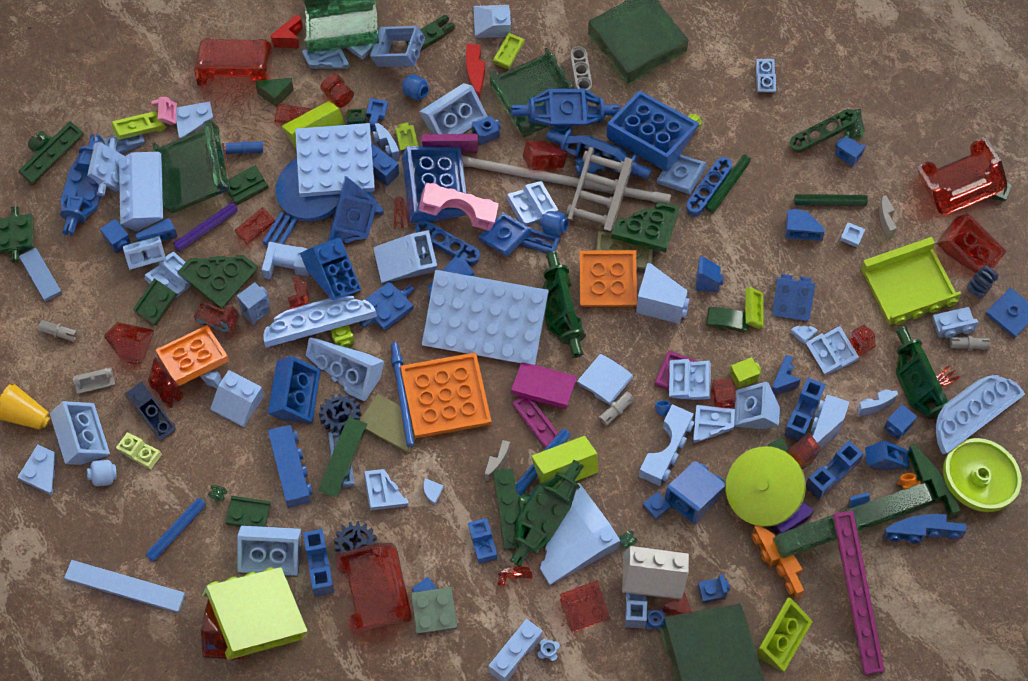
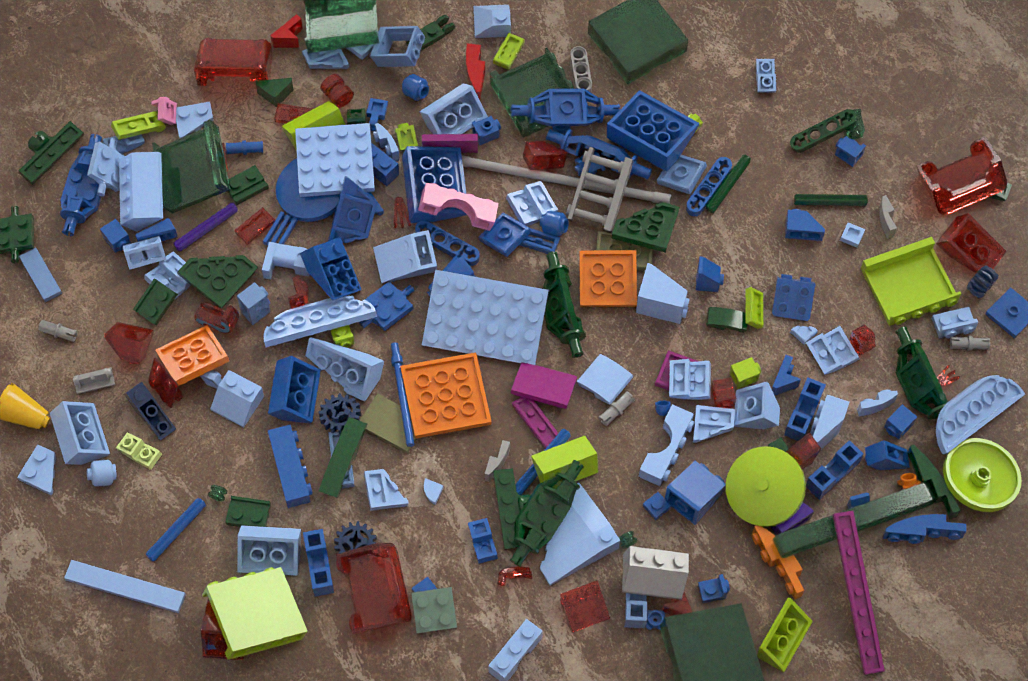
(548, 644): light blue plate -> none

